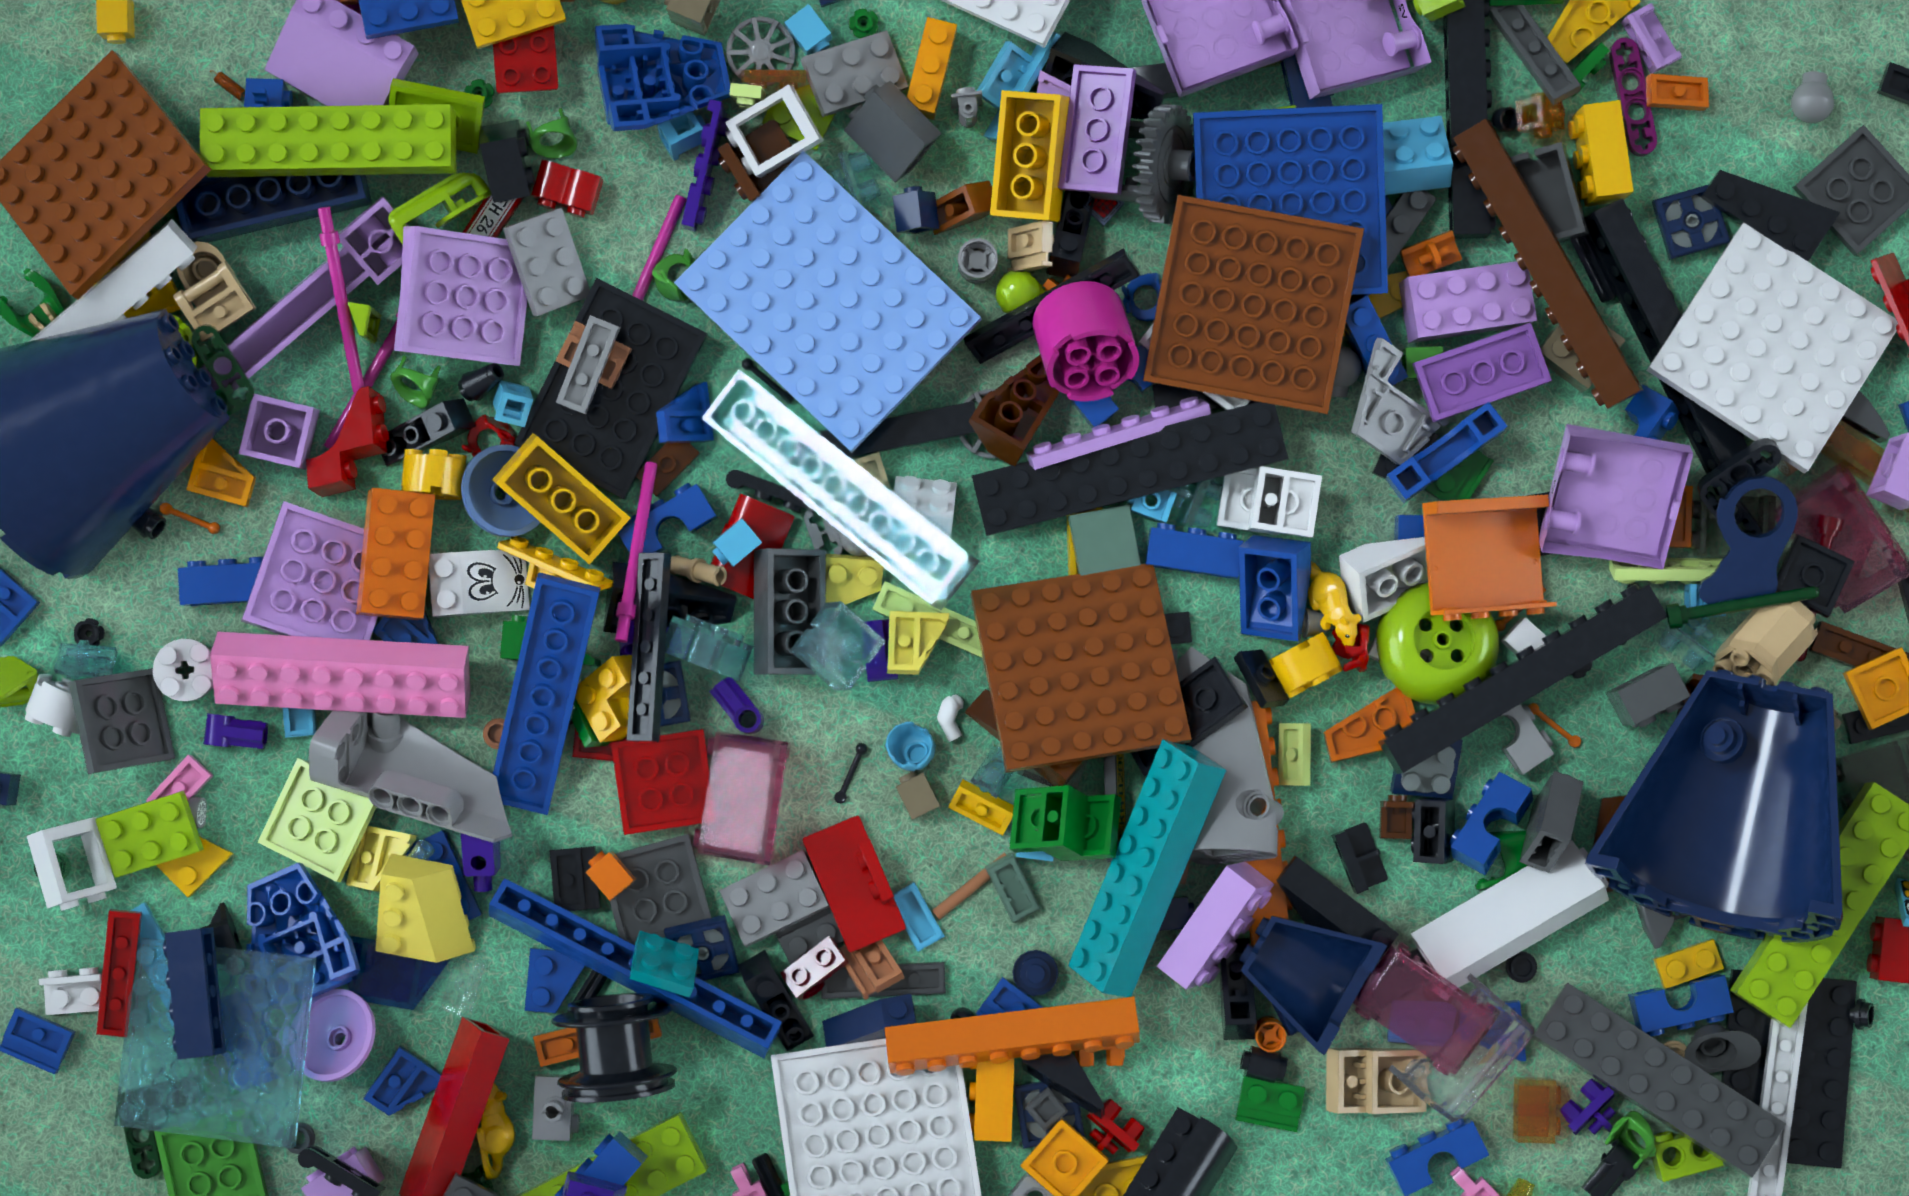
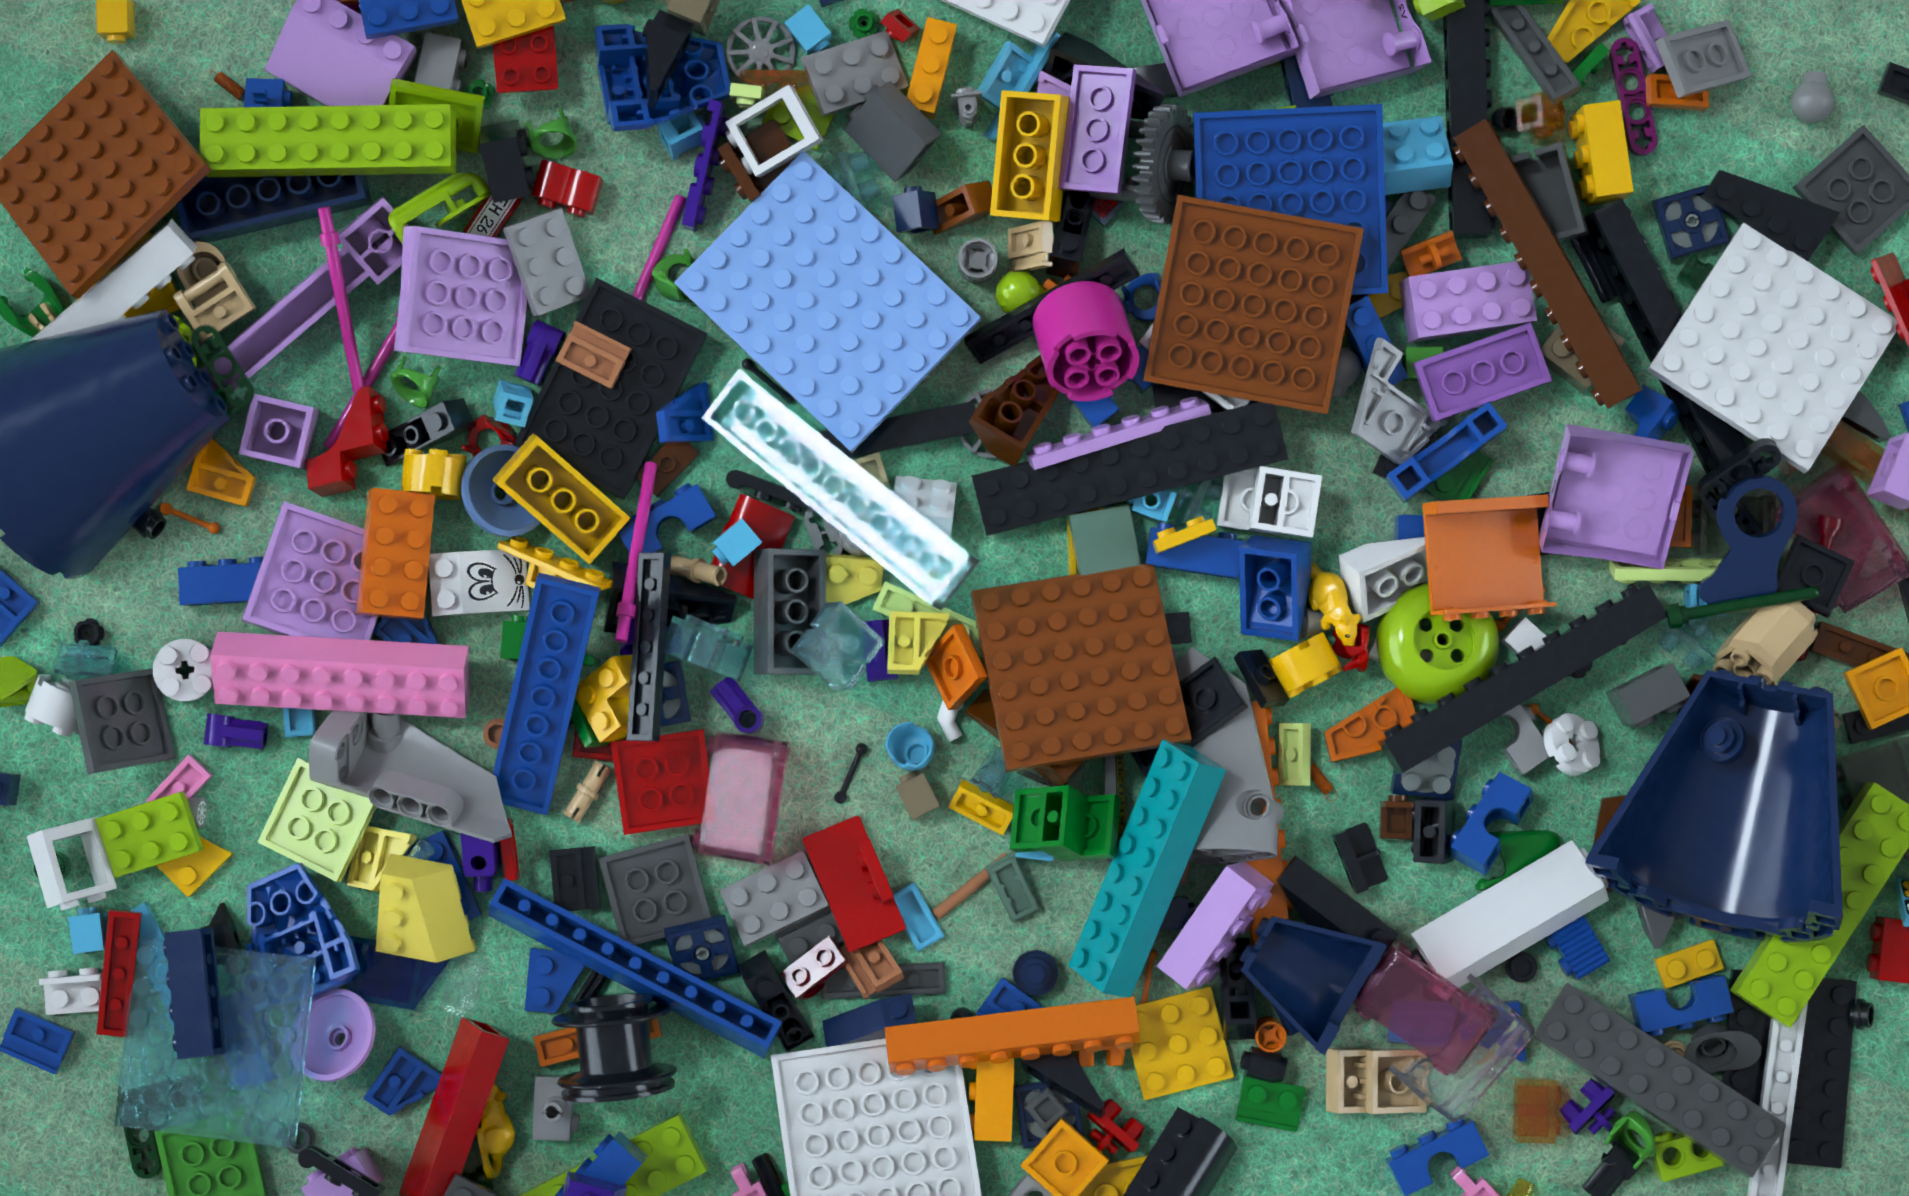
(88, 930): none -> medium azure brick
(366, 321): lime slope -> none
(441, 61): none -> light grey brick
(479, 382): black cone -> none
(510, 856): none -> red tile
(541, 348): none -> dark purple piece
(587, 791): none -> tan pin
(588, 364): light grey plate -> none
(609, 874): orange brick -> none
(664, 47): none -> black slope
(664, 963): teal plate -> none
(899, 26): none -> red plate
(956, 667): none -> orange plate
(1151, 958): none -> orange hinge
(1170, 538): none -> yellow plate
(1180, 1044): none -> yellow plate
(1320, 780): none -> orange piece
(1551, 821): dark grey brick -> none
(1578, 948): none -> blue brick
(1584, 737): none -> white plate
(1695, 272): none -> clear green wheel
(1703, 58): none -> light grey plate

